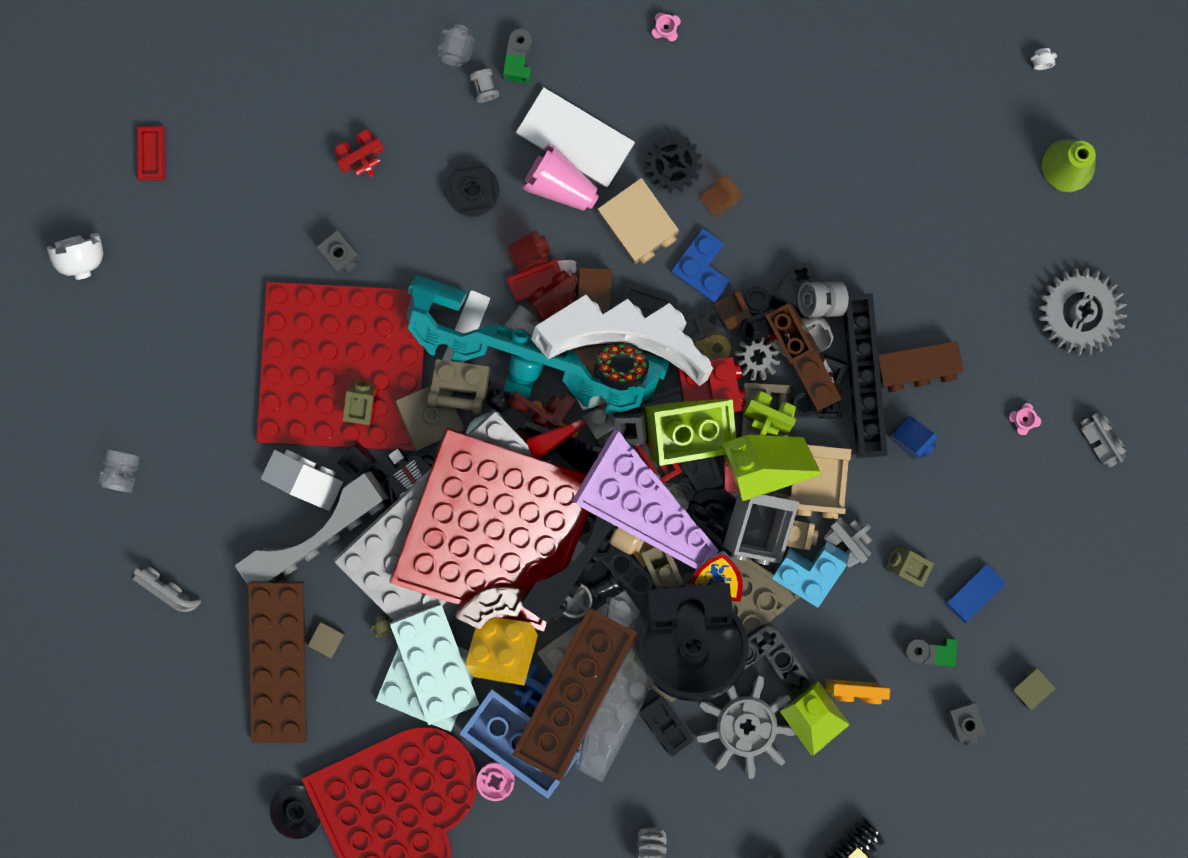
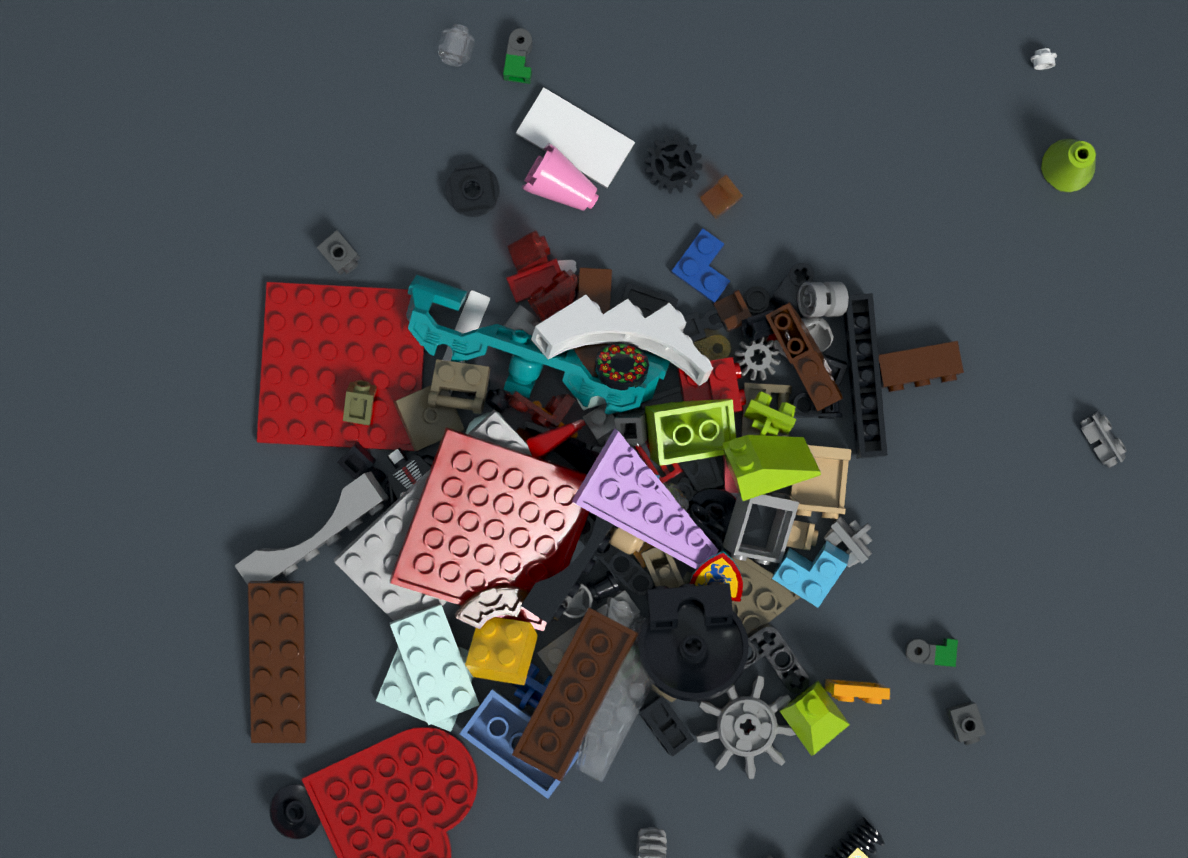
(77, 255): white cylinder -> none
(118, 471): clear wheel -> none
(151, 153): red tile -> none
(168, 593): light grey piece -> none
(300, 478): white brick -> none
(326, 640): dark tan tile -> none
(349, 159): red hips -> none
(382, 626): olive plate -> none
(484, 85): light grey bush -> none
(495, 781): bright pink wheel -> none
(638, 222): tan brick -> none
(671, 21): bright pink plate -> none
(909, 566): olive bracket -> none
(914, 438): blue slope -> none
(976, 593): blue slope -> none
(1032, 419): bright pink plate -> none
(1033, 688): olive panel -> none
(1090, 287): light grey gear -> none

